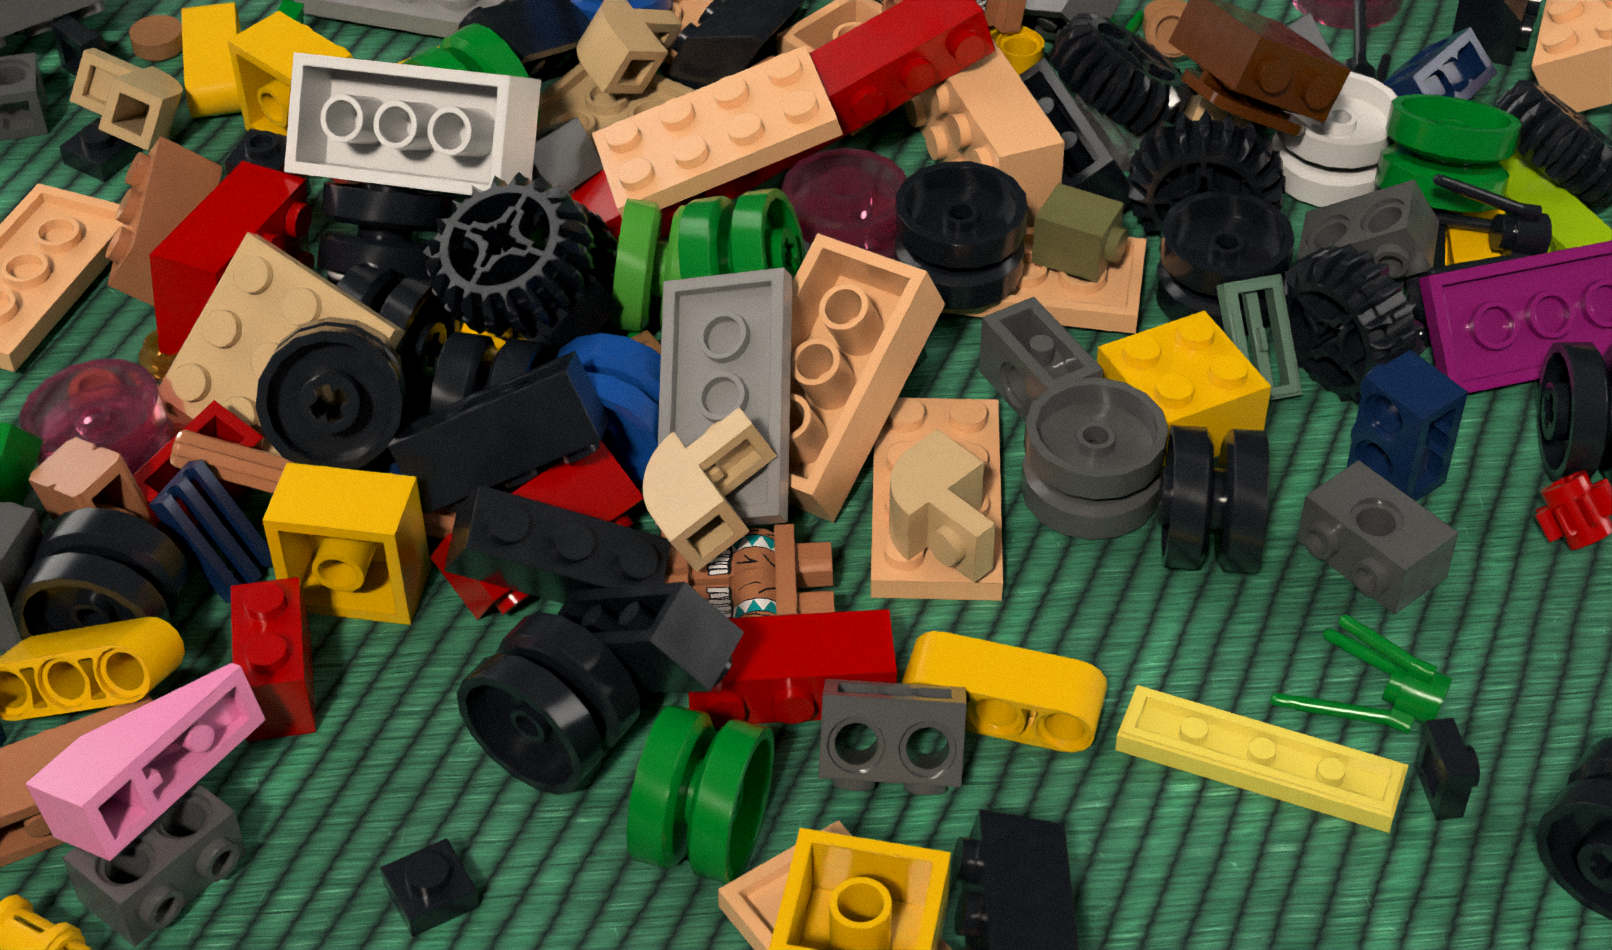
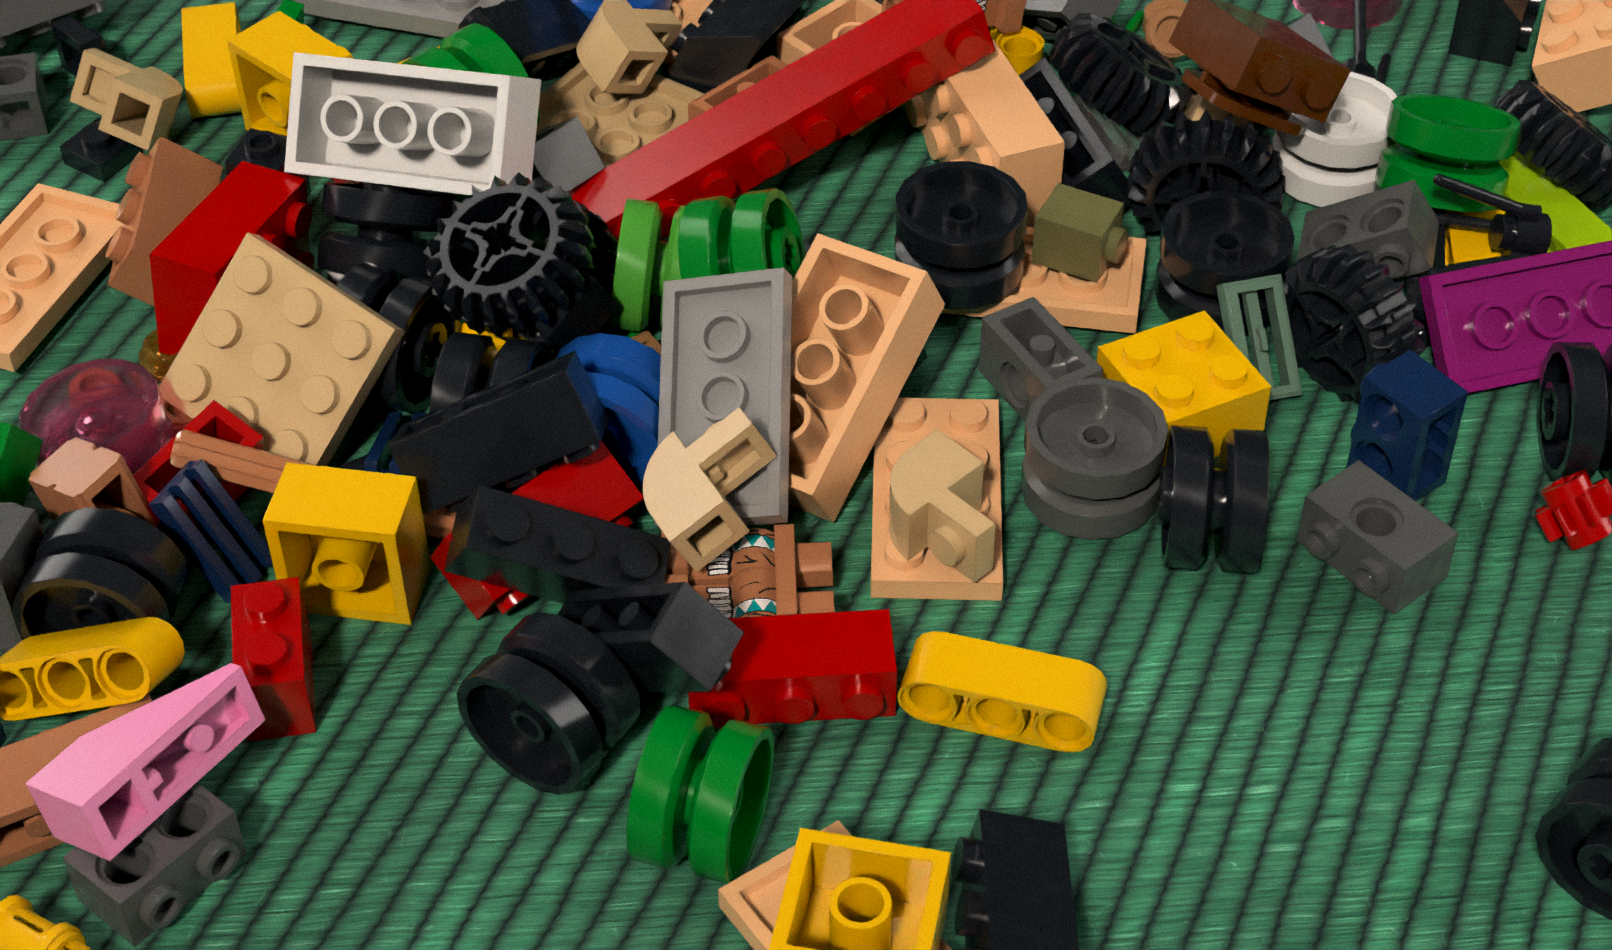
(156, 38): medium nougat tile -> none
(322, 431): black wheel -> none
(429, 887): black plate -> none
(718, 132): light nougat plate -> none
(846, 197): clear pink wheel -> none
(893, 715): dark grey brick -> none
(1262, 758): light yellow tile -> none
(1413, 684): green plant -> none
(1445, 68): dark blue brick -> none
(1446, 768): black plate -> none

